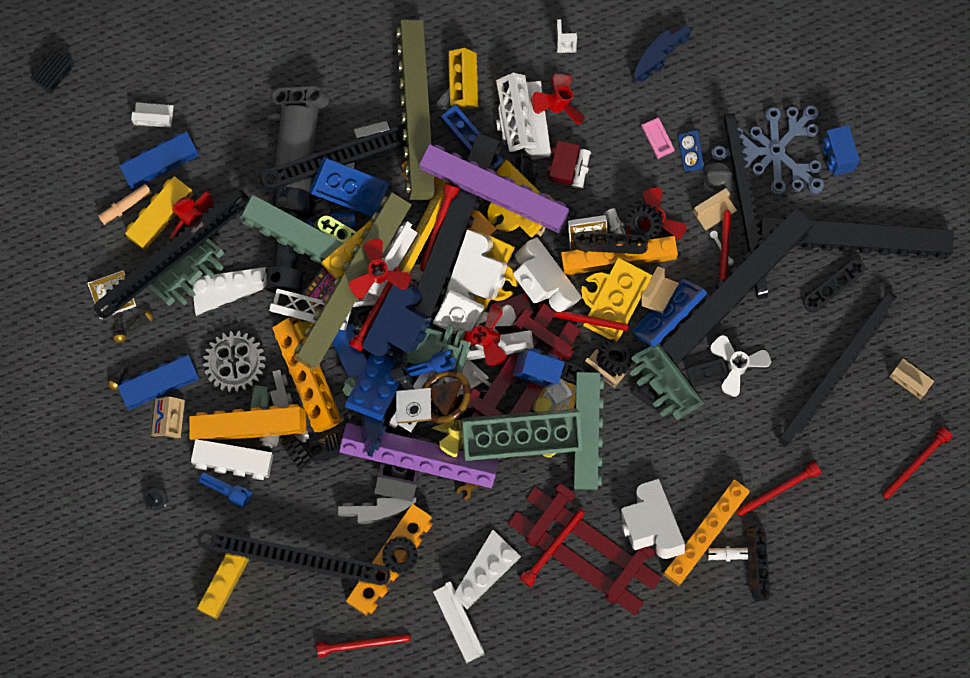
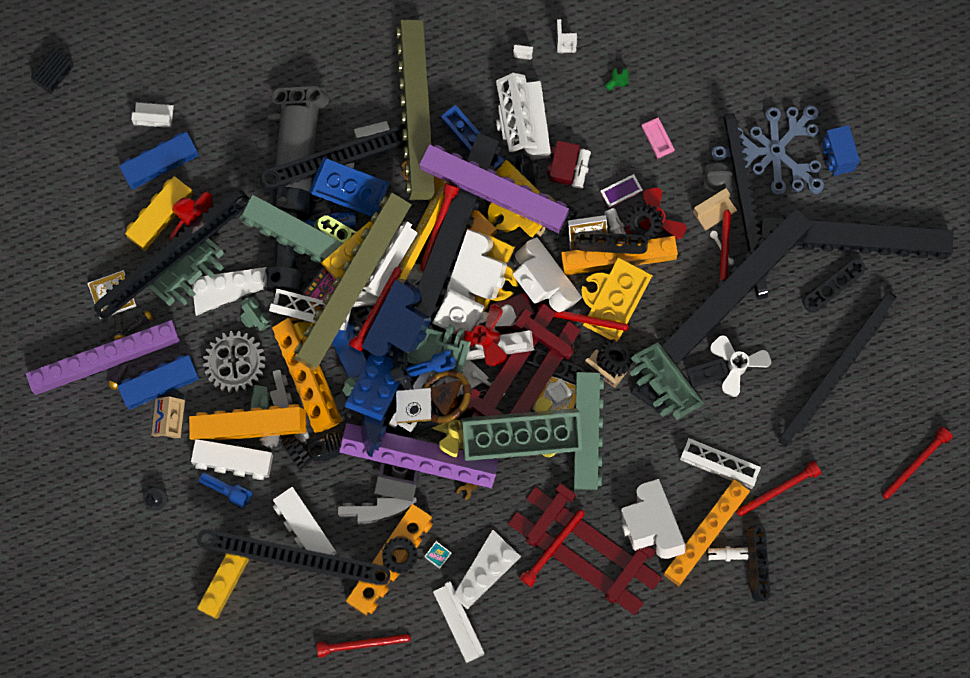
(103, 357): none -> medium lavender brick
(124, 204): light nougat pin -> none
(253, 315): none -> sand green piece
(302, 523): none -> white brick
(362, 284): red piece -> none
(437, 555): none -> tile
(444, 102): clear slope -> none
(463, 79): yellow brick -> none
(523, 52): none -> white tile
(538, 368): blue brick -> none
(558, 100): red piece -> none
(618, 79): none -> green piece
(621, 191): none -> dark purple tile
(654, 55): dark blue slope -> none
(658, 291): tan panel -> none
(658, 325): blue plate -> none
(691, 151): slope -> none
(715, 468): none -> white fence
(911, 379): tan panel -> none

